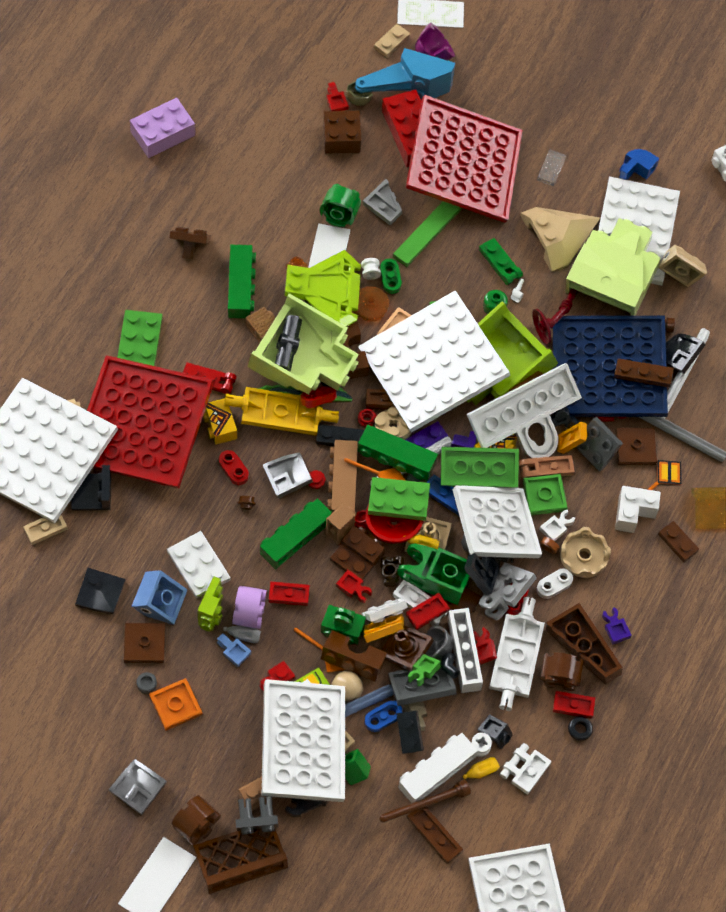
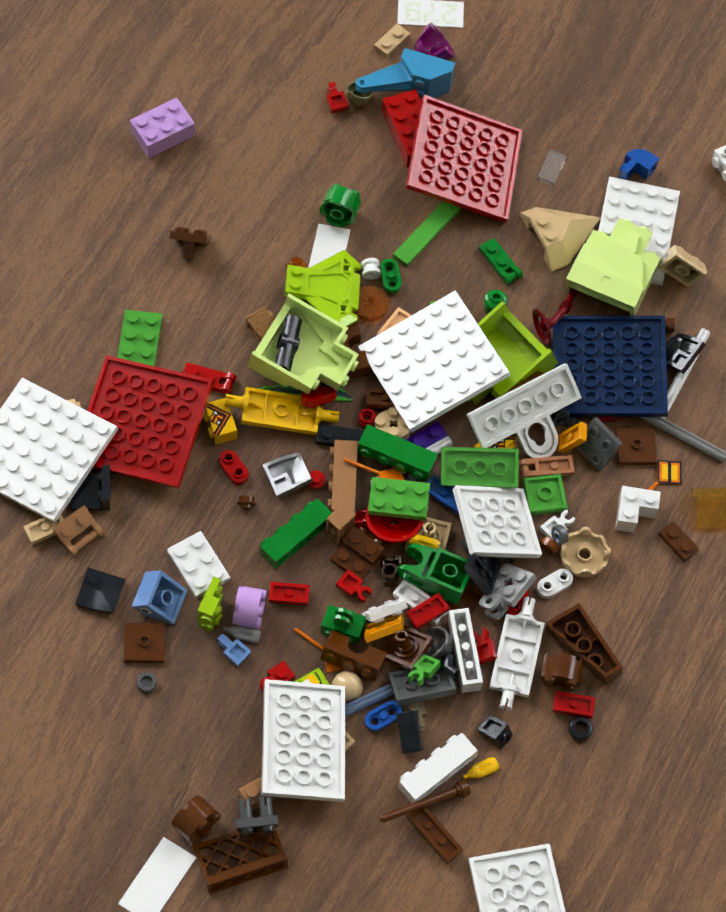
(74, 525): none -> medium nougat plate
(138, 786): flat silver plate -> none
(175, 704): orange tile -> none
(240, 281): green brick -> none
(303, 806): black piece -> none
(342, 132): reddish brown brick -> none
(356, 767): green panel -> none
(383, 203): light grey wing -> none
(463, 441): dark purple panel -> none
(482, 749): white wheel -> none
(516, 294): white hand -> none
(530, 772): white plate -> none
(559, 534): none -> dark grey tile
(616, 629): dark purple plate -> none
(644, 373): reddish brown plate -> none

